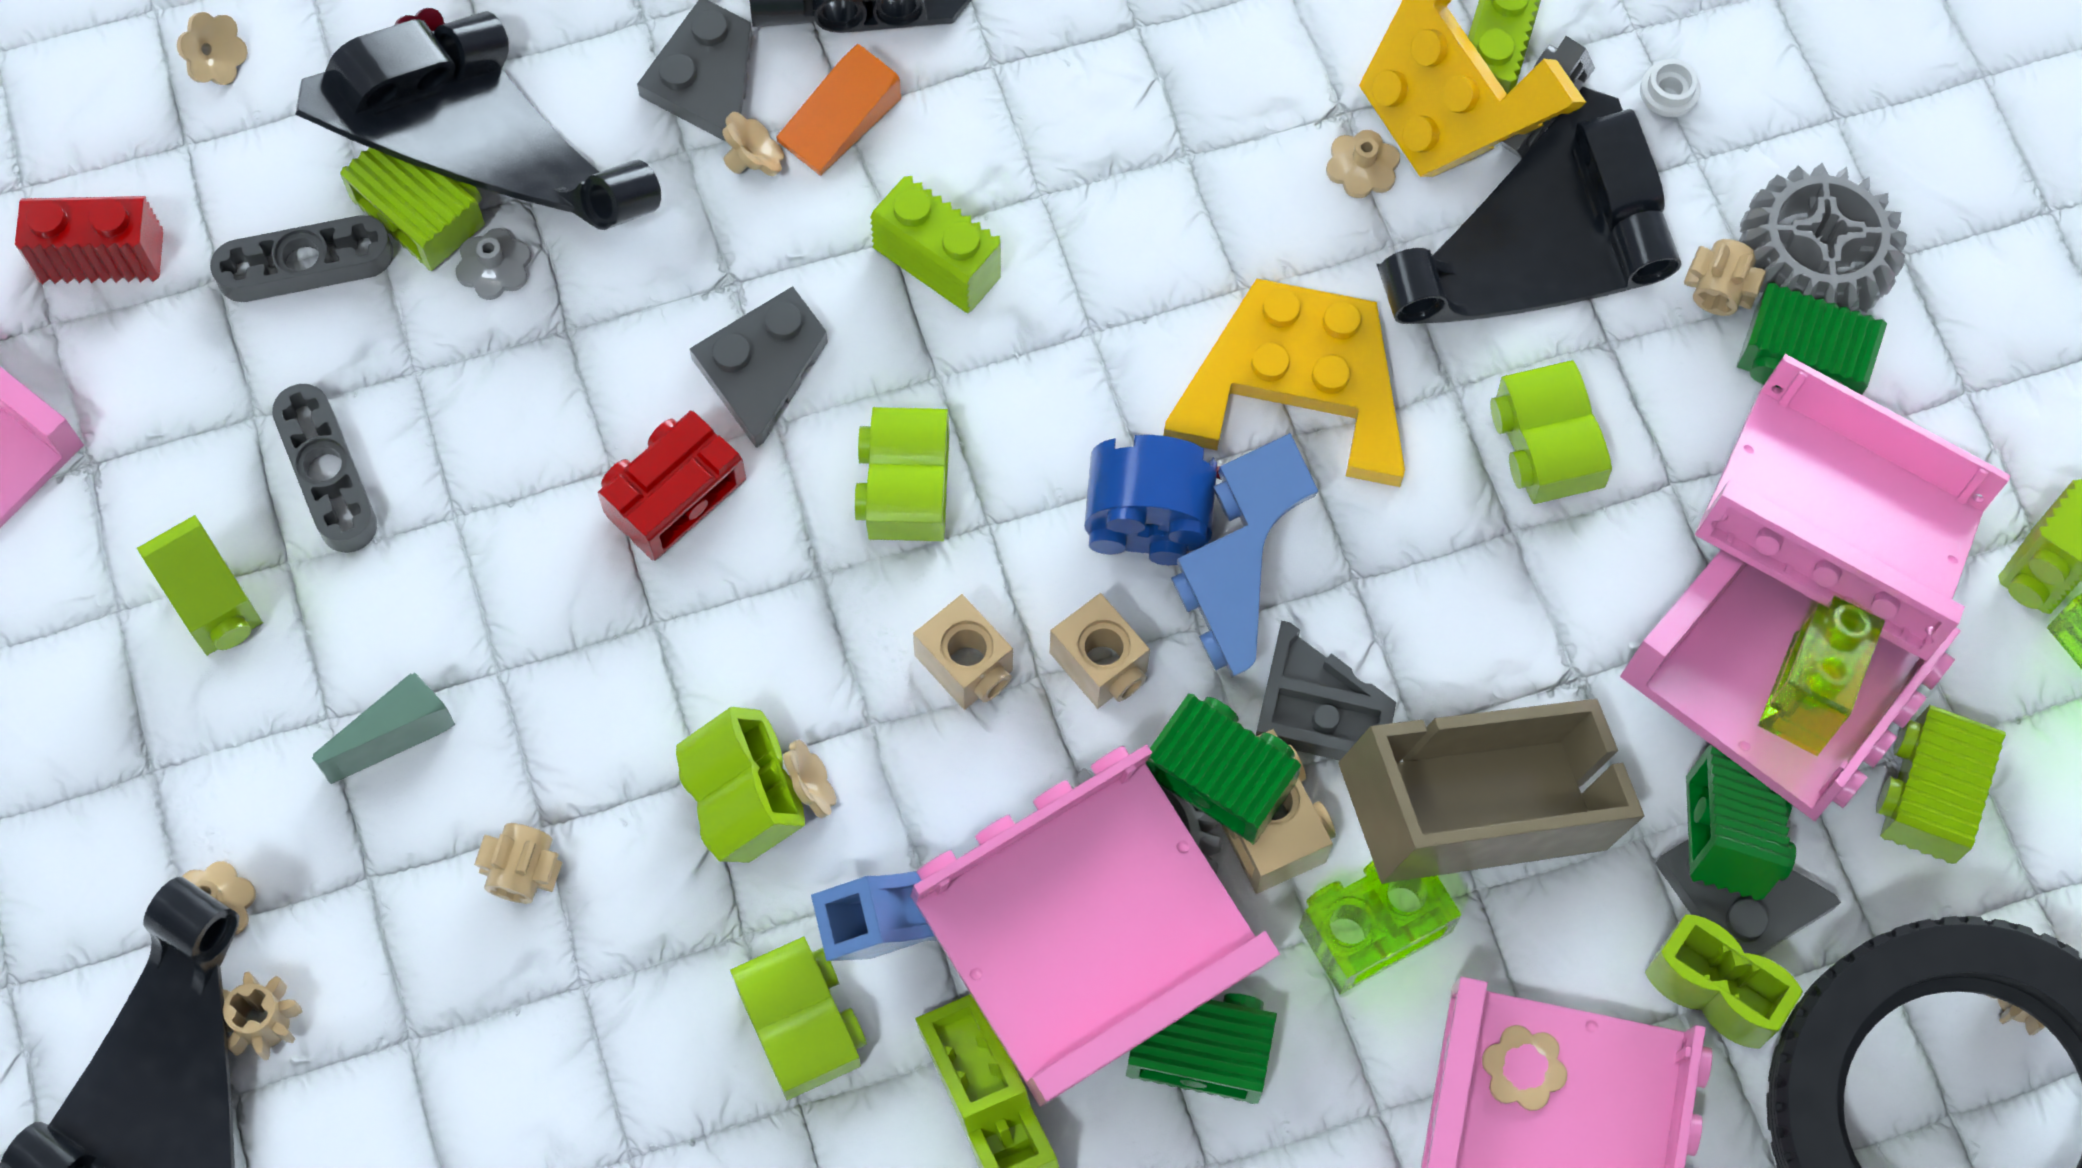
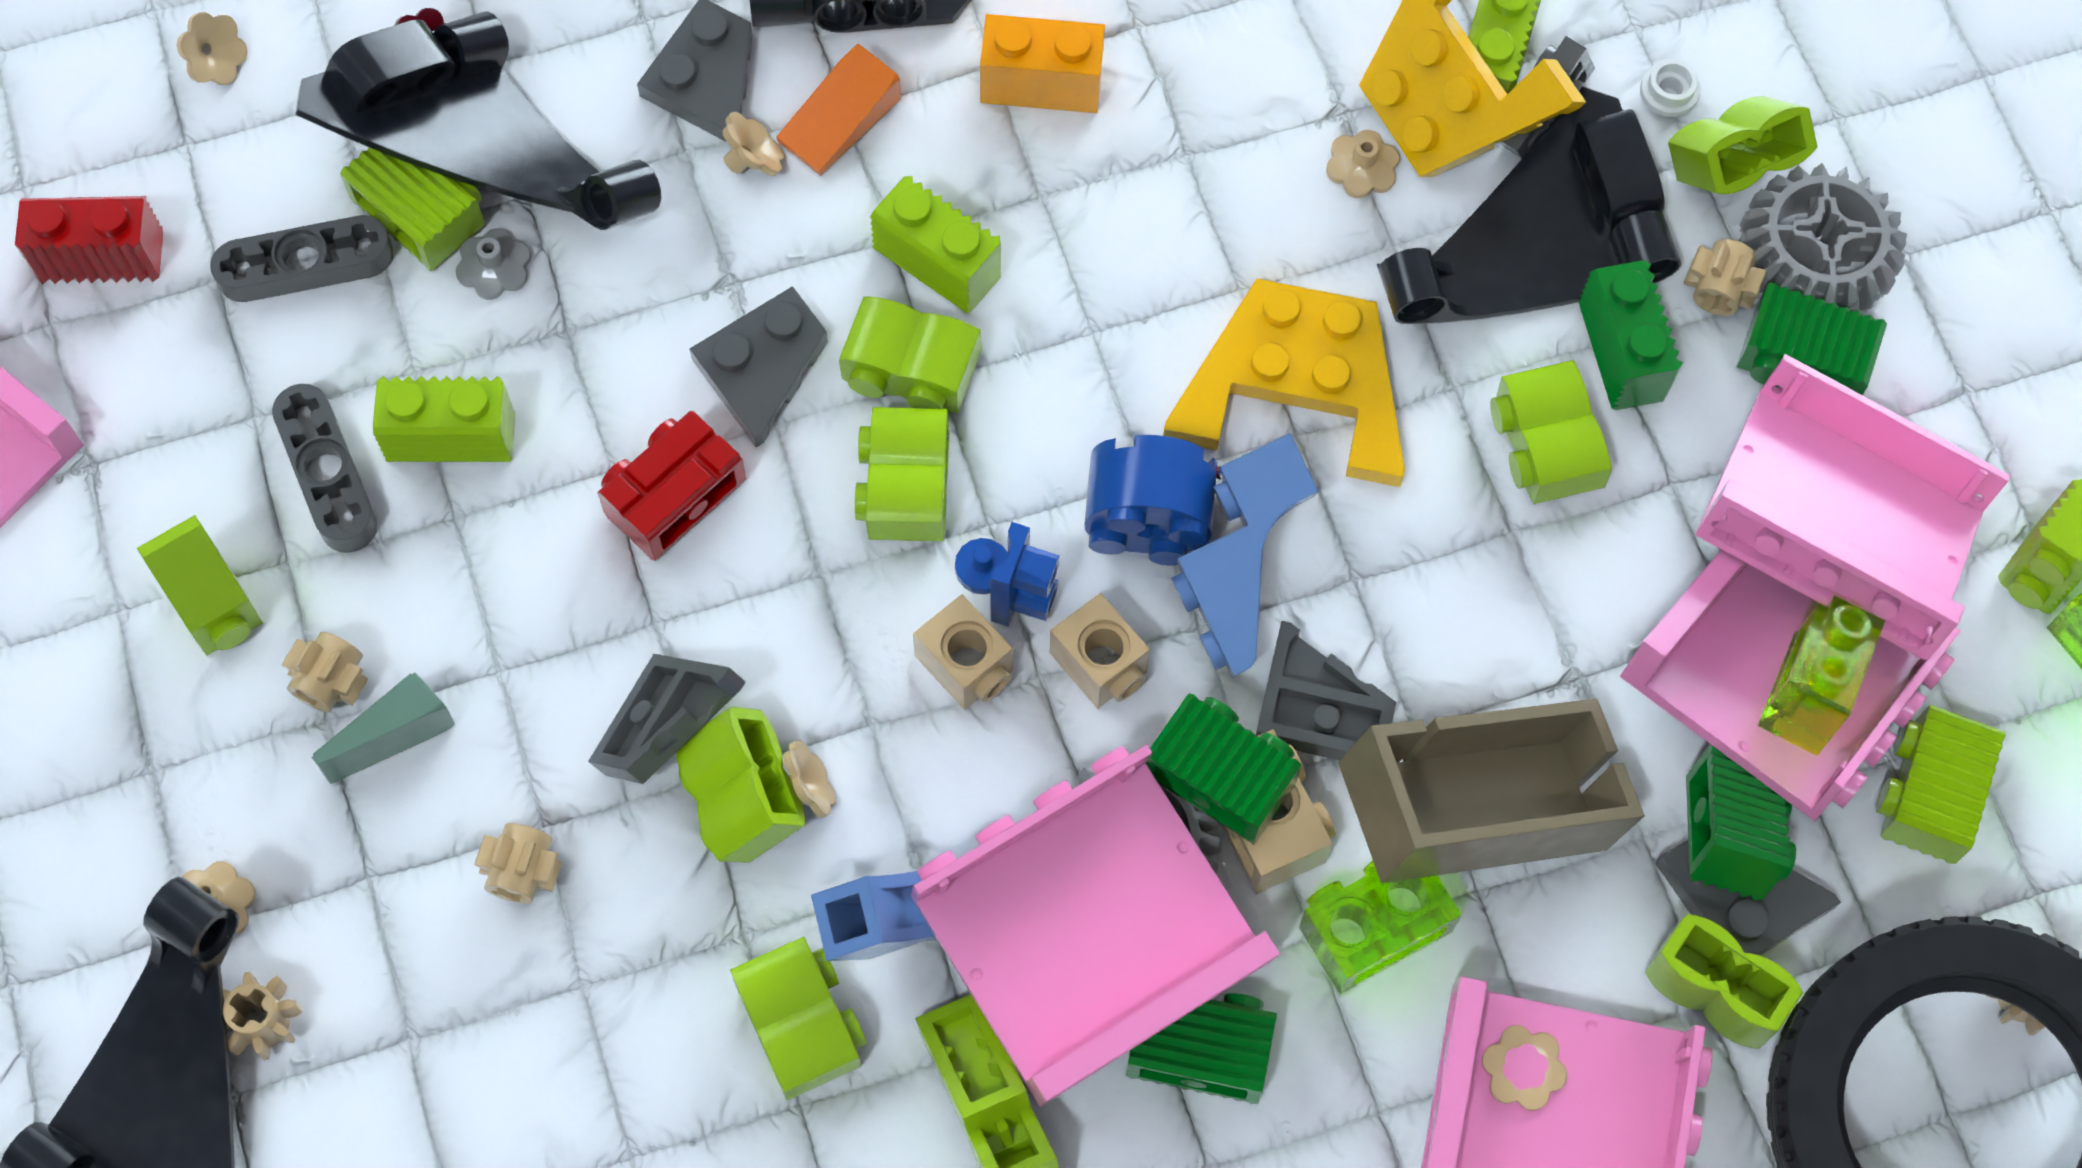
(325, 672): none -> tan gear
(443, 420): none -> lime brick
(662, 714): none -> dark grey wing
(910, 355): none -> lime brick
(1015, 579): none -> blue hips
(1041, 63): none -> light orange brick
(1629, 334): none -> green brick
(1742, 144): none -> lime brick

